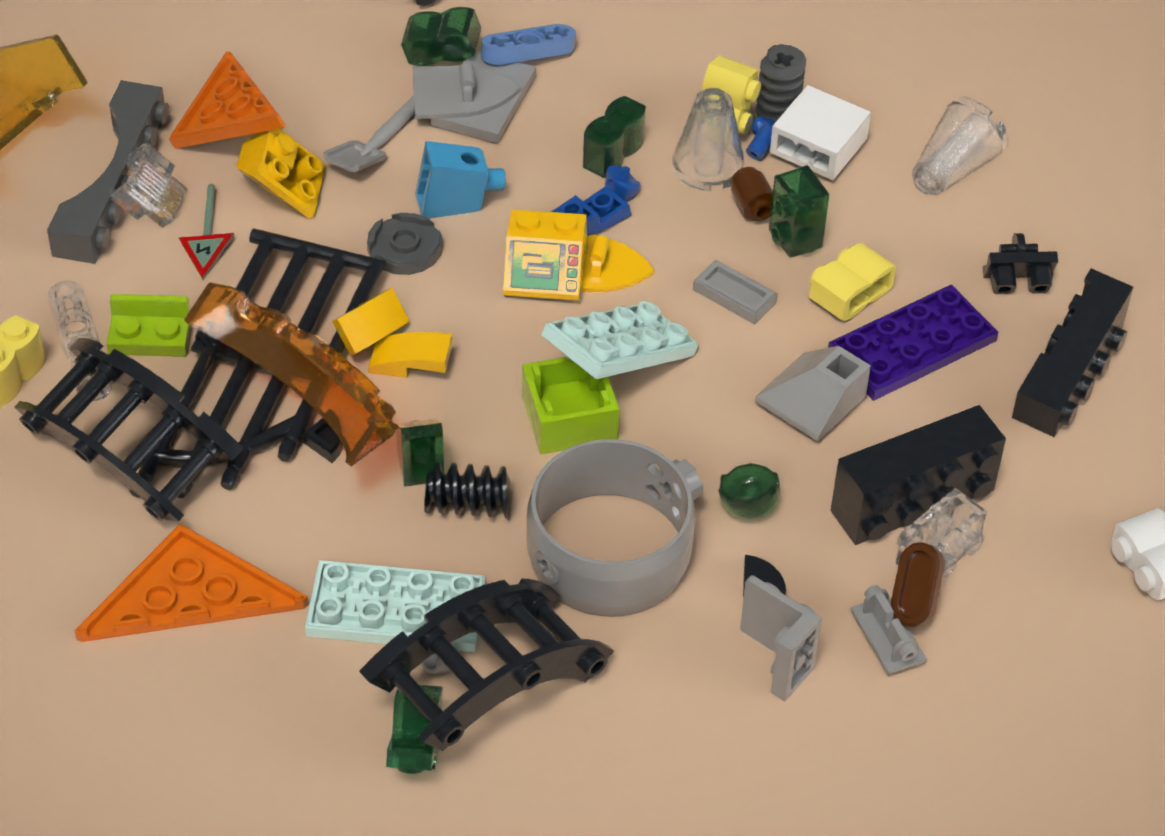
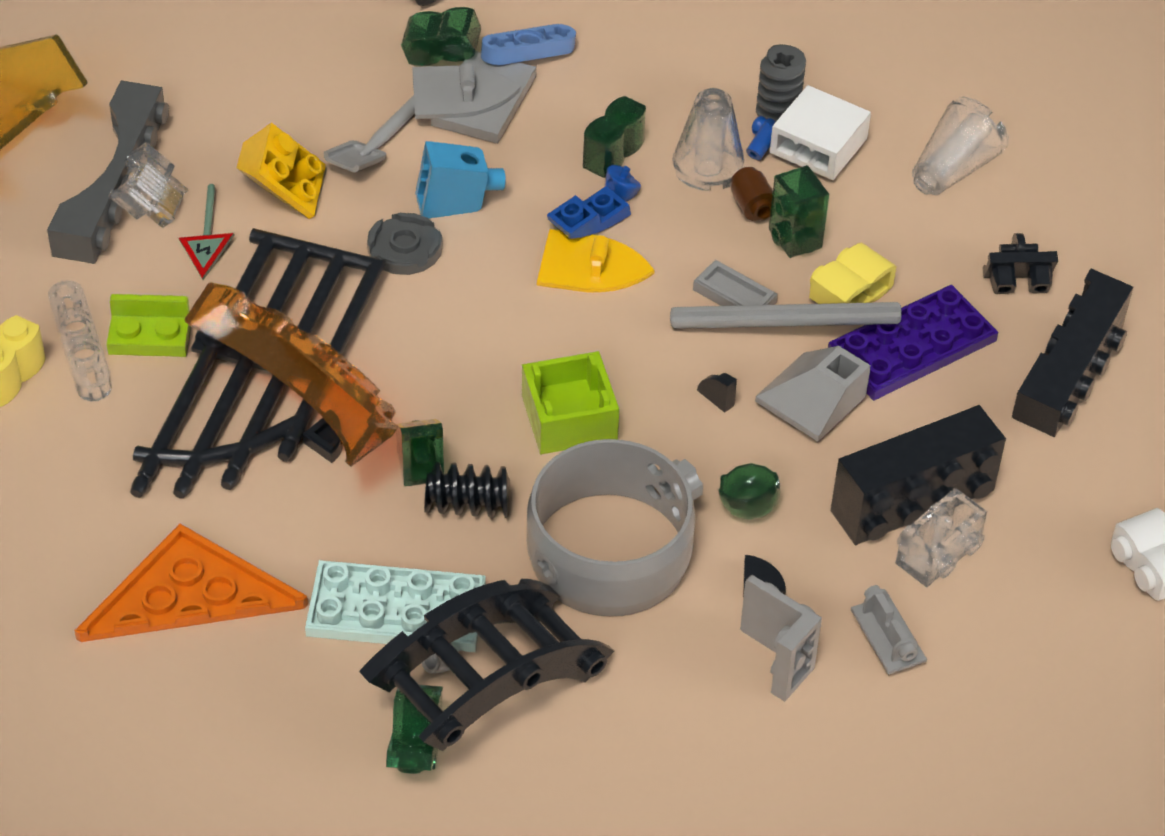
(142, 387): black fence -> none
(226, 108): orange tile -> none
(371, 321): yellow slope -> none
(414, 350): yellow slope -> none
(545, 254): yellow slope -> none
(620, 339): light aqua tile -> none
(719, 390): none -> black tile
(737, 81): light yellow brick -> none
(785, 315): none -> light grey axle
(917, 584): reddish brown tile -> none

